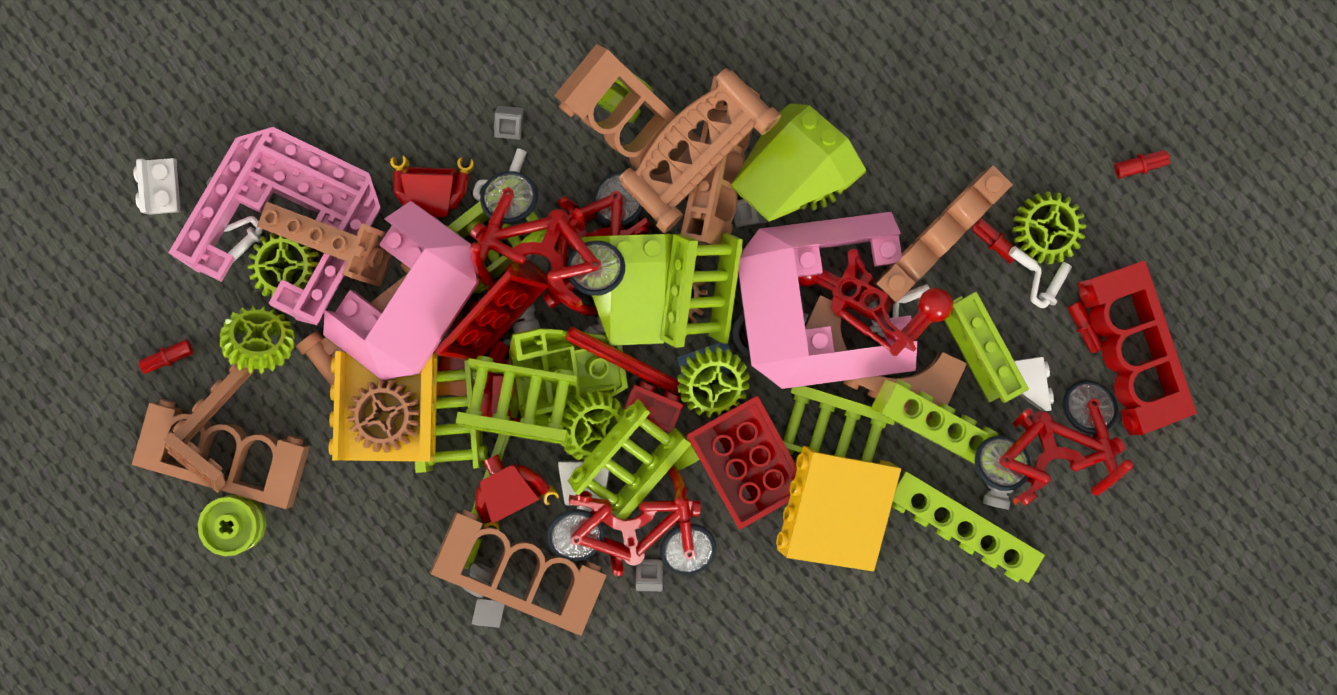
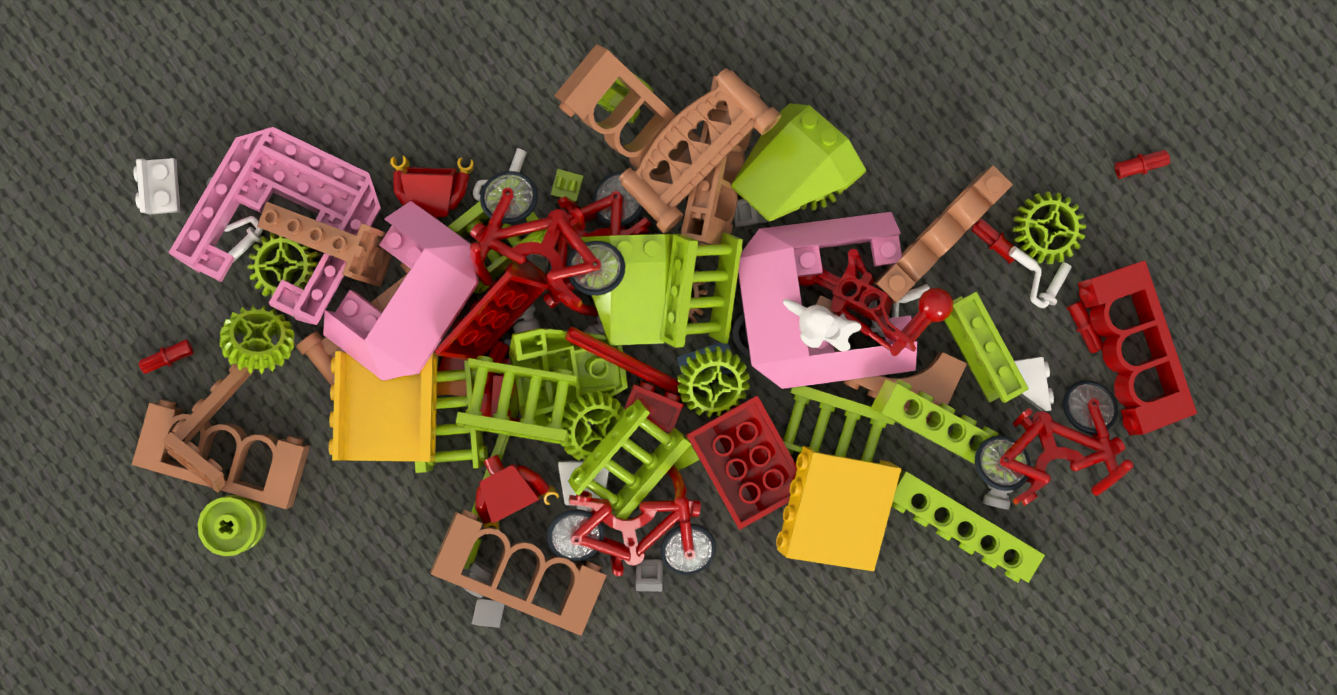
(378, 405): nougat gear -> none
(508, 122): light grey slope -> none
(567, 185): none -> lime tile
(820, 325): none -> white animal

